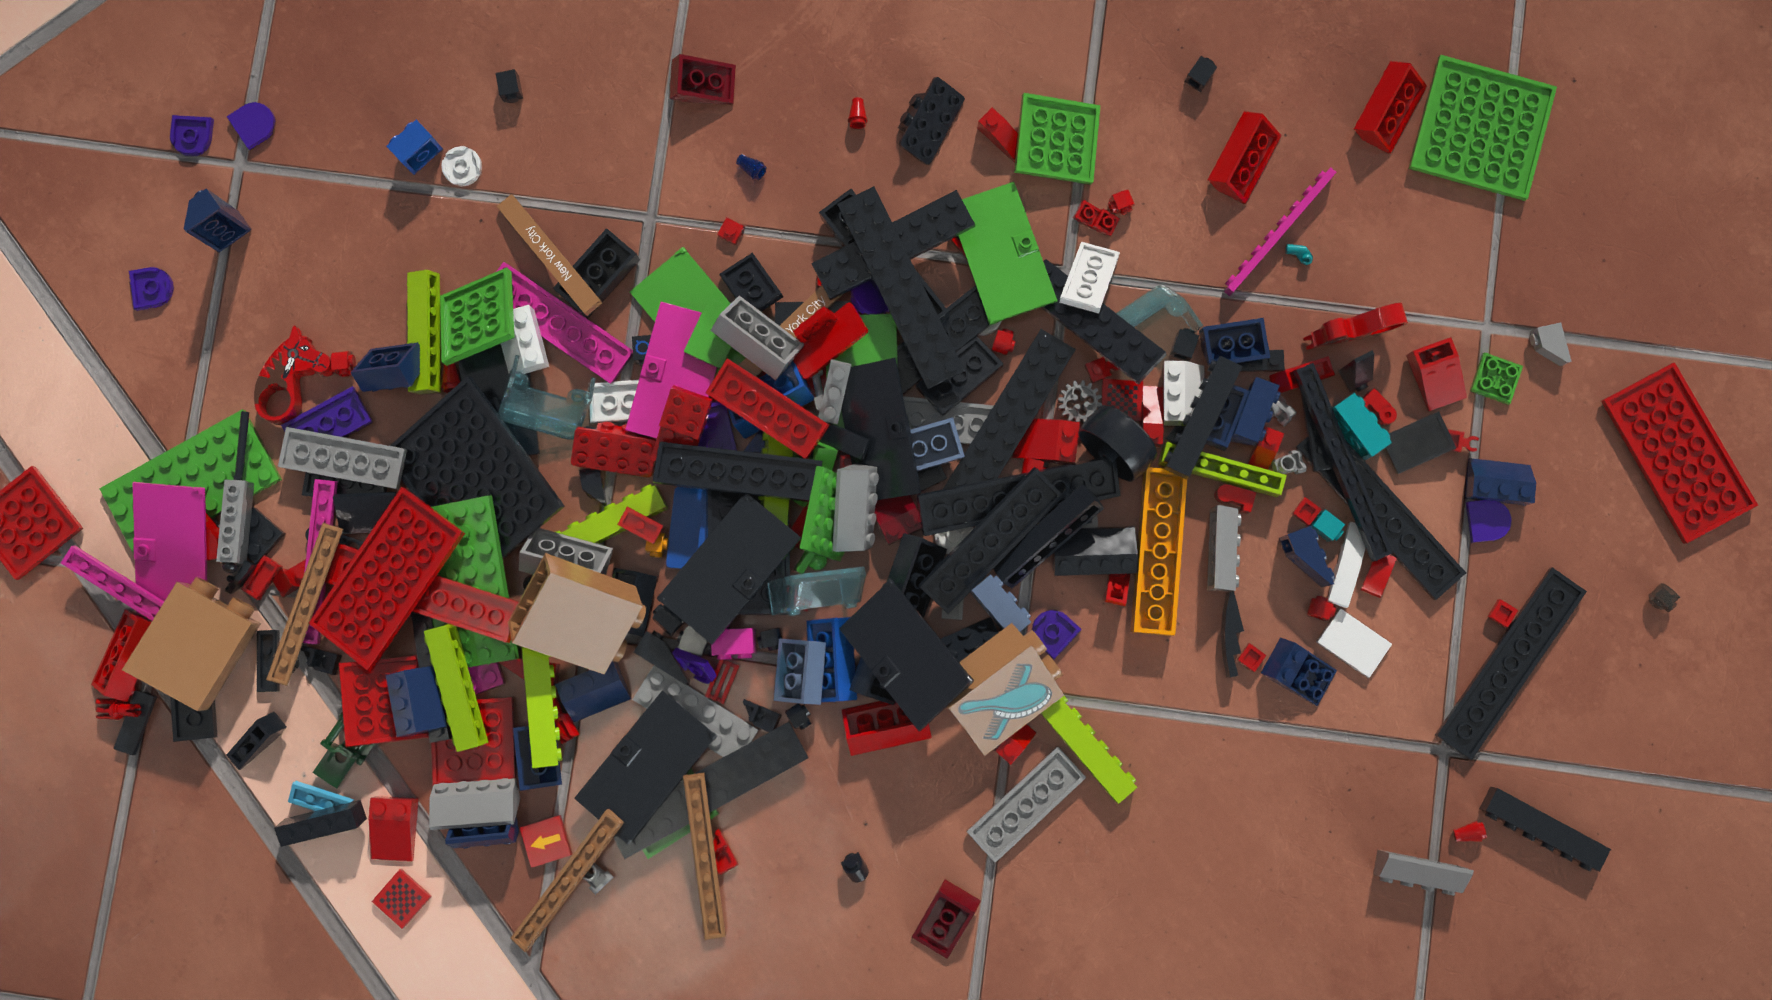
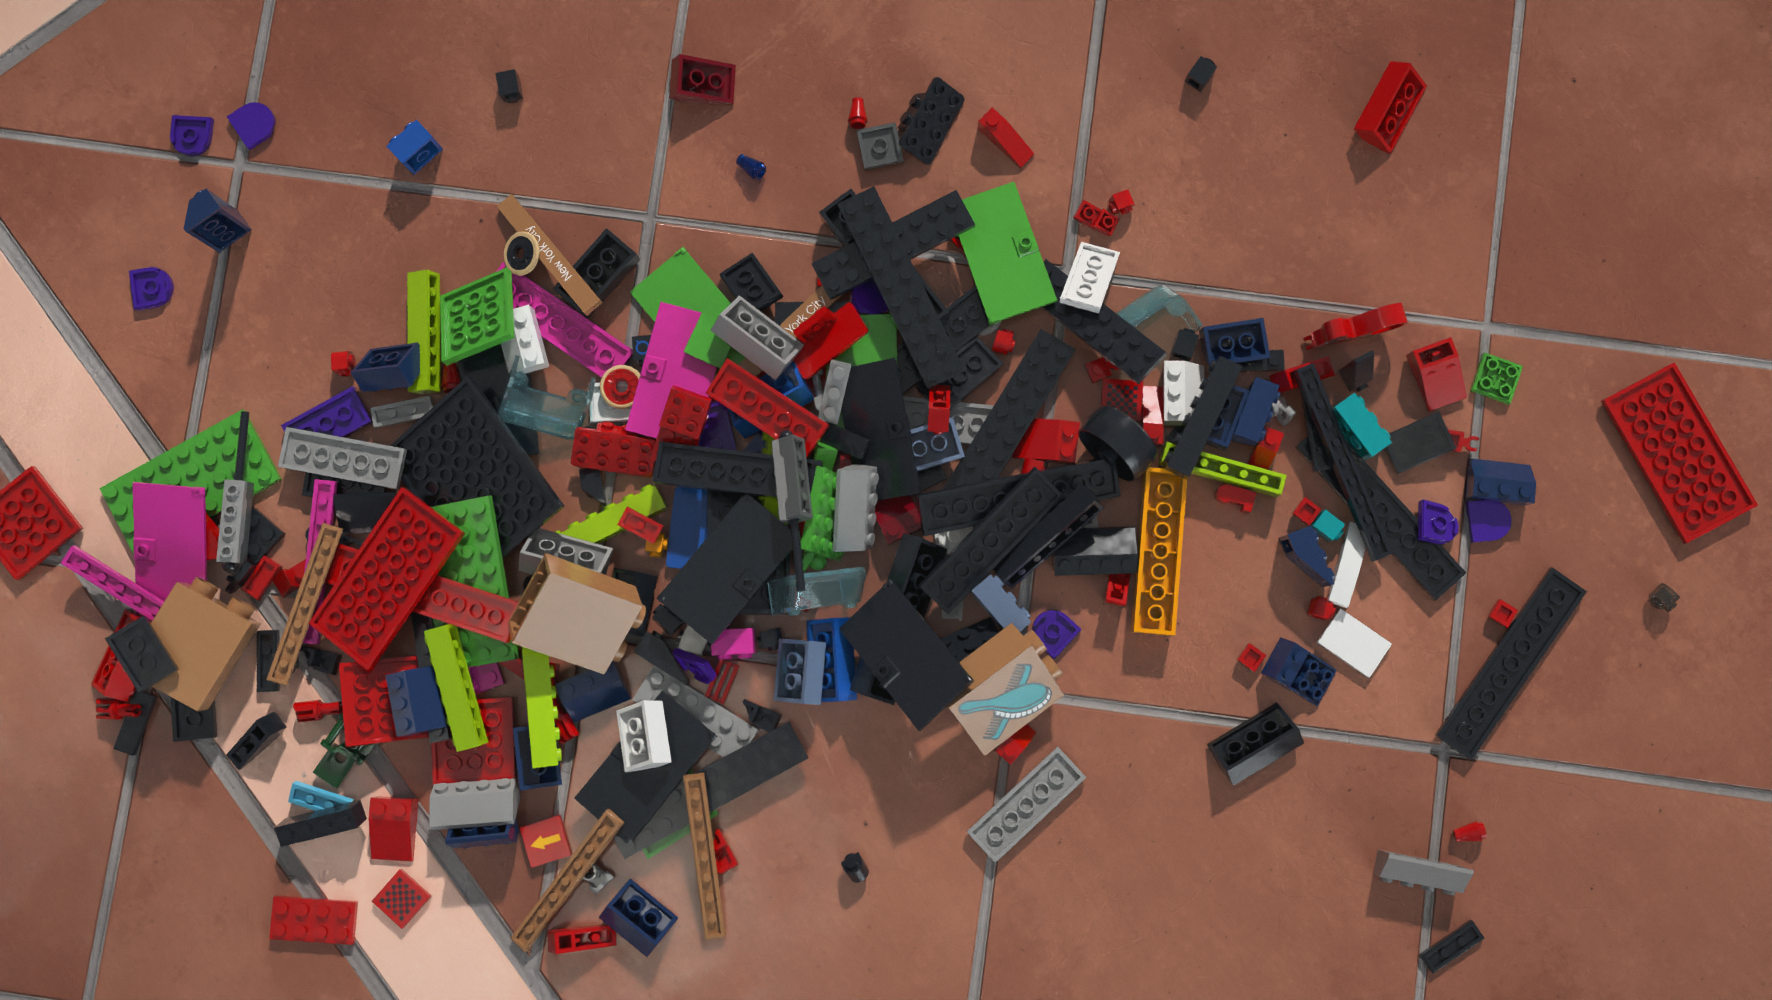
(142, 654): none -> black plate
(283, 371): red animal -> none
(313, 920): none -> red plate
(315, 710): none -> red arm
(400, 412): none -> light grey plate
(461, 166): white tile -> none
(531, 253): none -> wheel
(580, 938): none -> red slope
(608, 385): none -> red wheel
(638, 917): none -> dark blue slope
(643, 736): none -> white slope
(730, 231): red plate -> none
(792, 491): none -> piece
(798, 716): black plate -> none
(879, 727): red slope -> none
(880, 146): none -> dark grey plate
(939, 409): none -> red slope
(946, 918): dark red slope -> none
(1057, 138): bright green plate -> none
(1069, 396): light grey gear -> none
(1089, 750): lime brick -> none
(1223, 549): light grey slope -> none
(1230, 626): black slope -> none
(1245, 156): red slope -> none
(1255, 743): none -> black slope
(1272, 237): dark pink plate -> none
(1289, 463): light grey plate -> none
(1301, 252): teal arm -> none
(1378, 576): red slope -> none
(1380, 407): red leg -> none
(1436, 523): none -> dark purple tile
(1451, 946): none -> black tile
(1482, 127): bright green plate -> none
(1545, 829): black brick -> none
(1551, 343): light grey slope -> none

